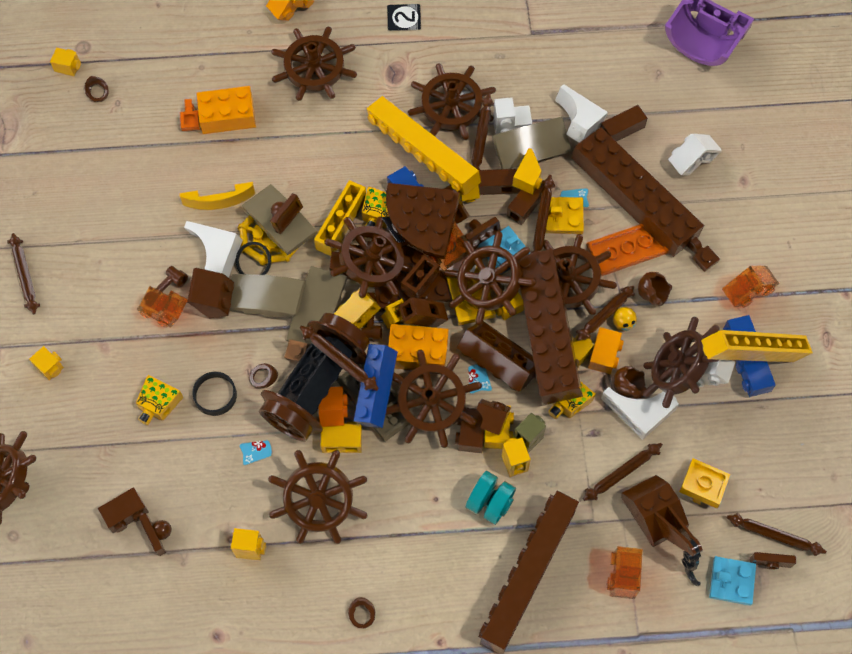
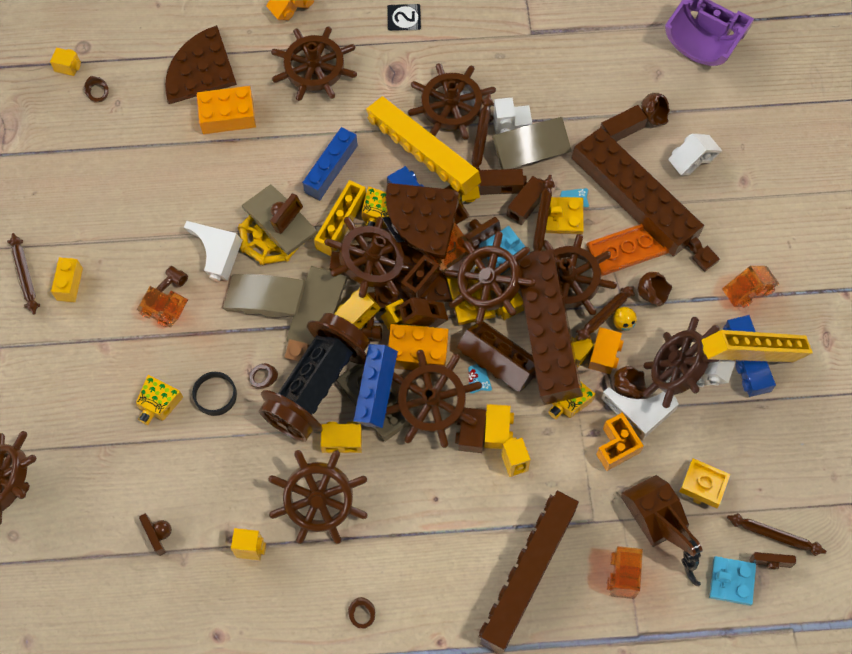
(47, 363): yellow brick -> none
(67, 279): none -> yellow brick
(123, 510): reddish brown brick -> none
(189, 118): orange plate -> none
(199, 67): none -> reddish brown plate
(210, 293): reddish brown slope -> none
(218, 201): yellow slope -> none
(253, 243): black piece -> none
(255, 451): medium azure sticker -> none
(330, 163): none -> blue brick
(333, 408): orange piece -> none
(339, 358): reddish brown wheel -> none
(493, 415): reddish brown brick -> none
(496, 500): teal wheel -> none
(528, 173): yellow slope -> none
(531, 431): olive piece -> none
(584, 114): white arch -> none
(622, 445): none -> light orange brick
(622, 472): reddish brown wheel -> none
(656, 108): none -> reddish brown hair

